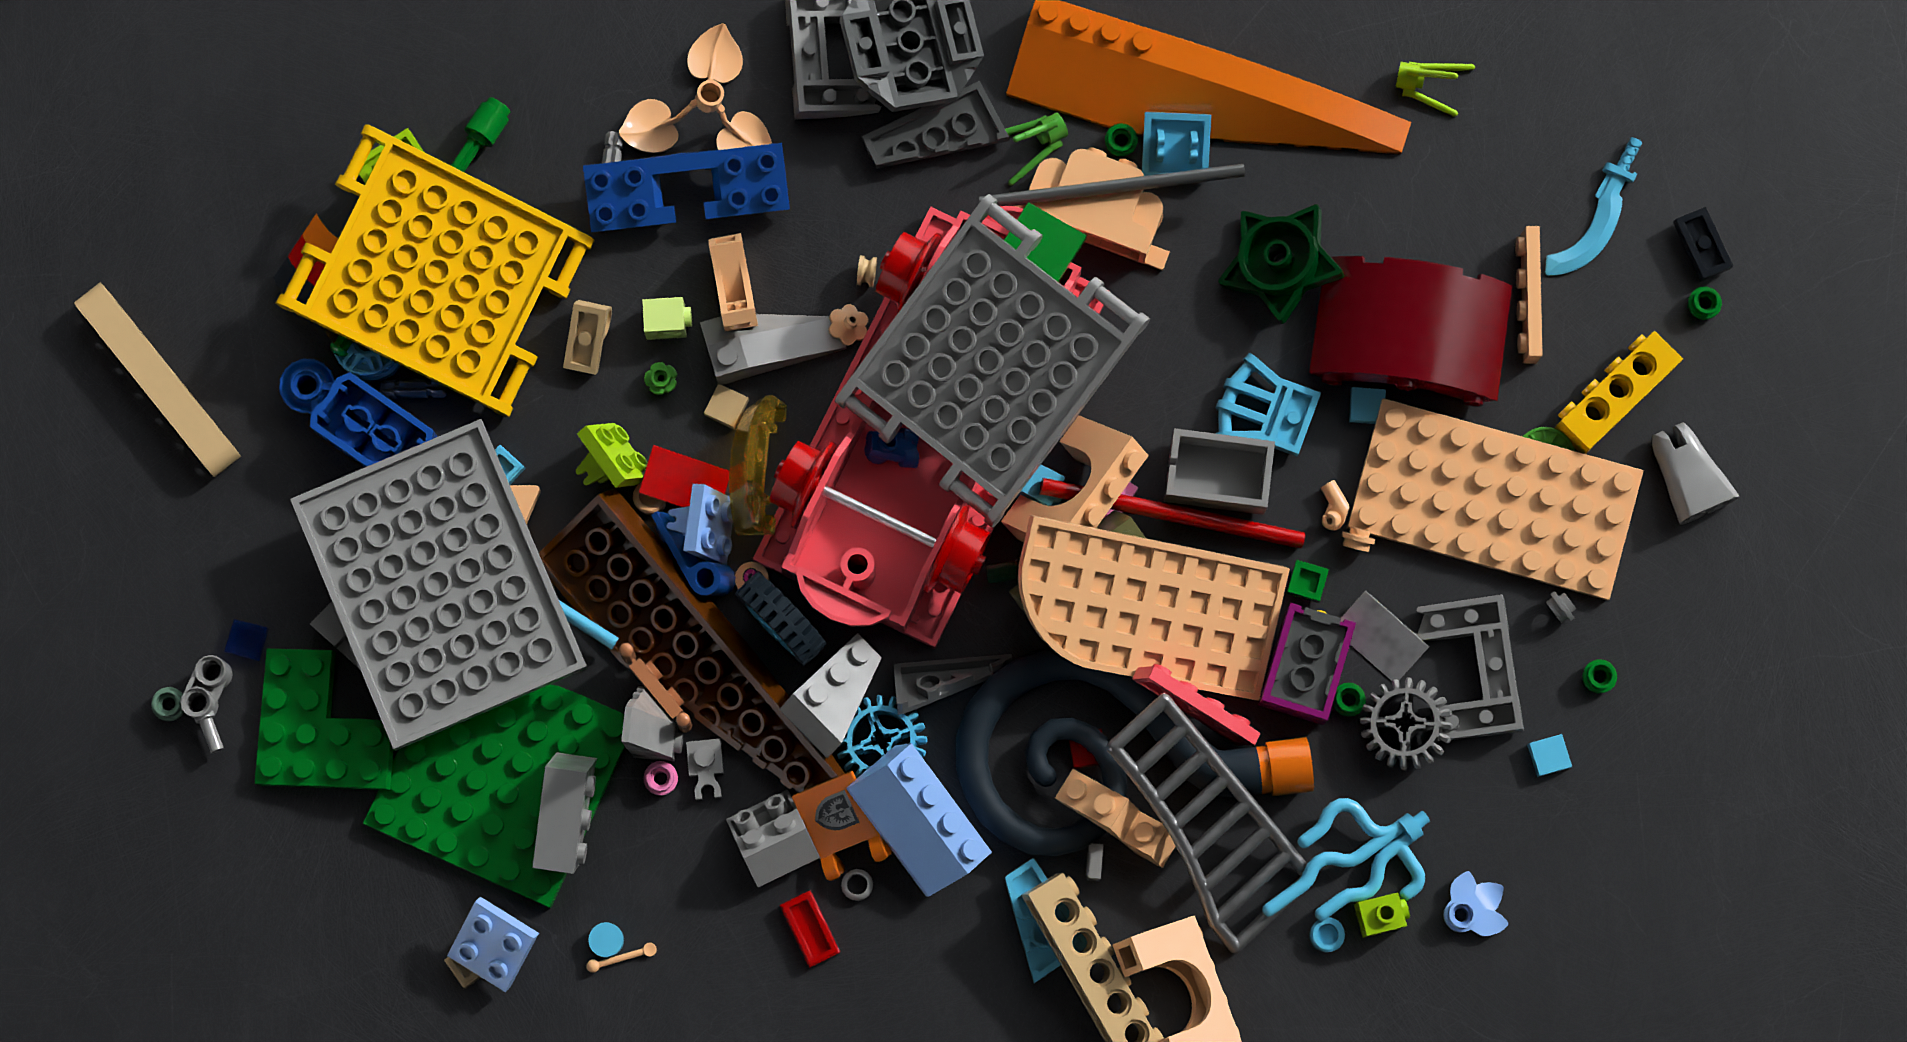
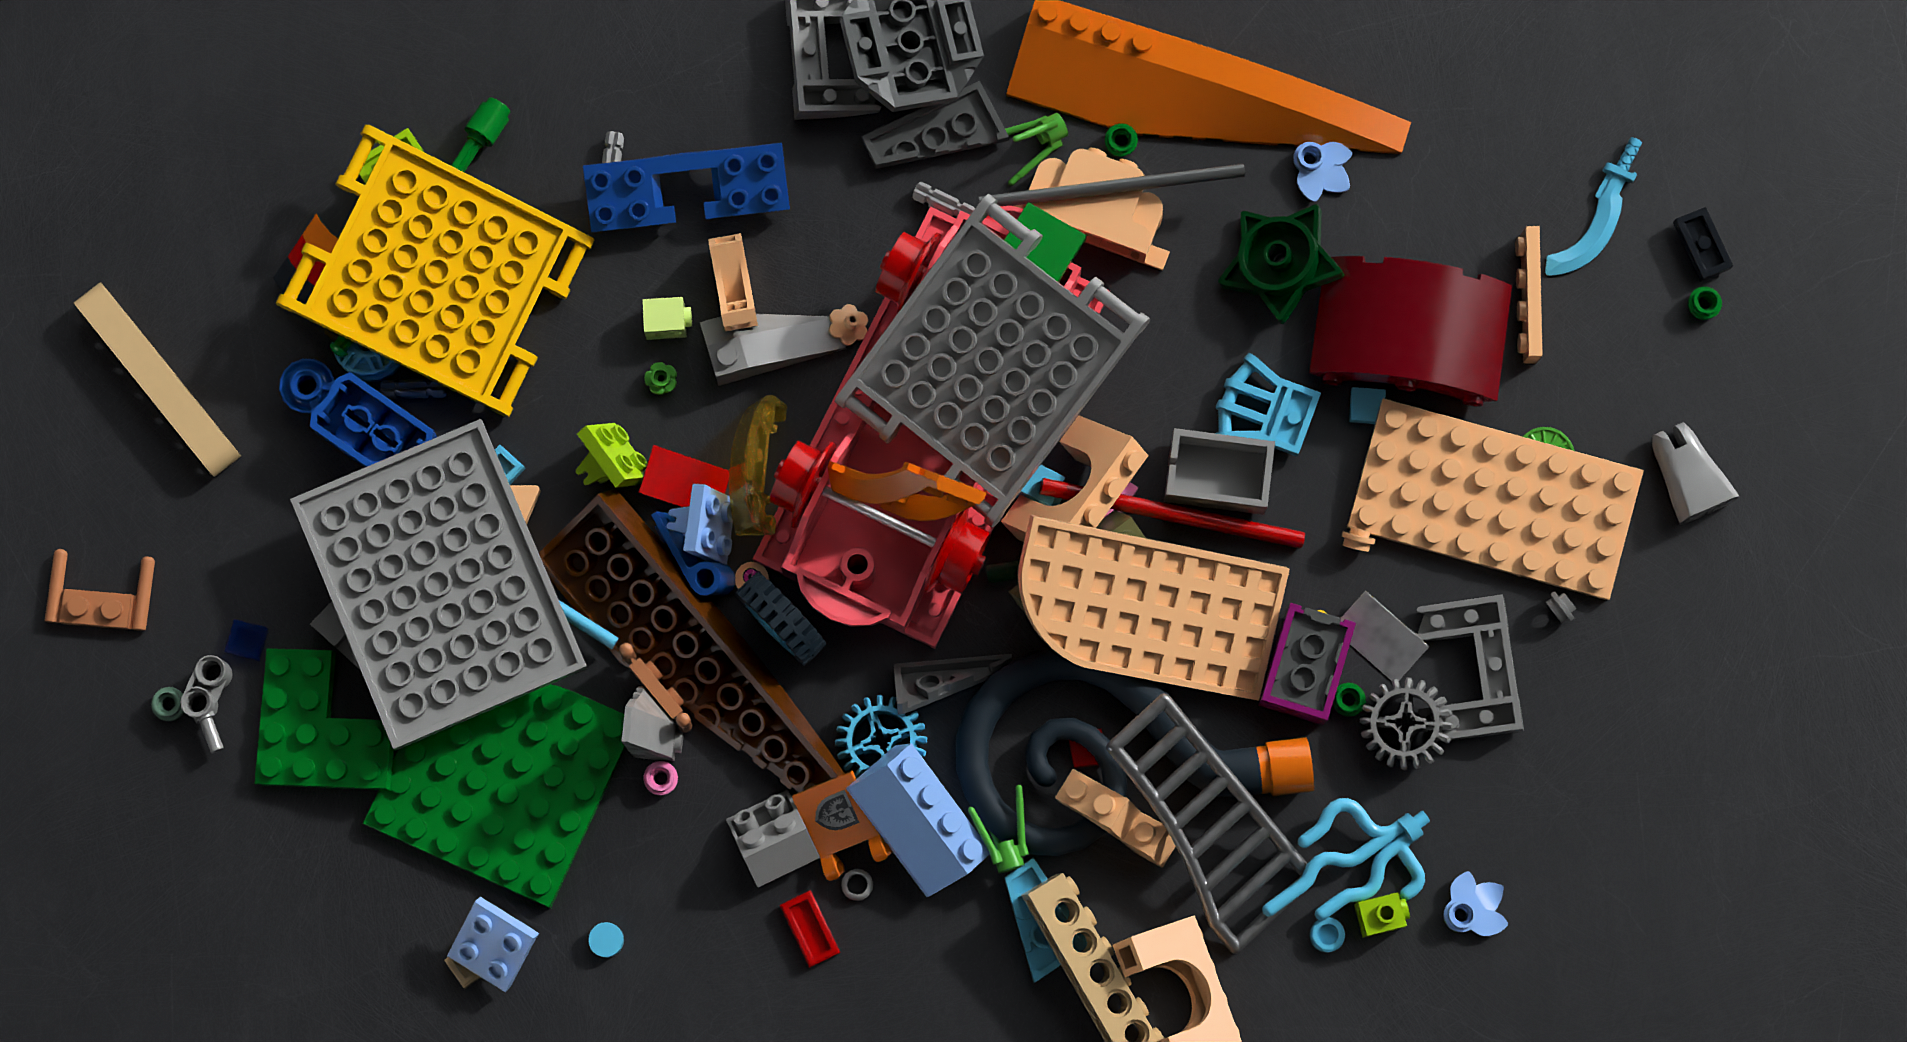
(95, 607): none -> nougat plate
(564, 813): light grey wedge -> none
(586, 336): tan plate -> none
(647, 504): light nougat tile -> none
(649, 950): light nougat hinge -> none
(705, 762): light grey plate -> none
(710, 57): light nougat plant -> none
(726, 406): tan tile -> none
(832, 695): wedge -> none
(866, 271): tan bush -> none
(899, 490): none -> orange wedge
(900, 449): blue plate -> none
(940, 200): none -> light grey axle
(1005, 854): none -> bright green plant
(1094, 862): light grey tile -> none
(1175, 142): medium azure plate -> none
(1205, 710): coral plate -> none
(1307, 581): green plate -> none
(1325, 173): none -> light blue plate
(1337, 508): light nougat arm -> none
(1412, 76): lime plant -> none
(1549, 755): medium azure tile -> none
(1609, 673): green plate -> none
(1659, 361): yellow brick -> none

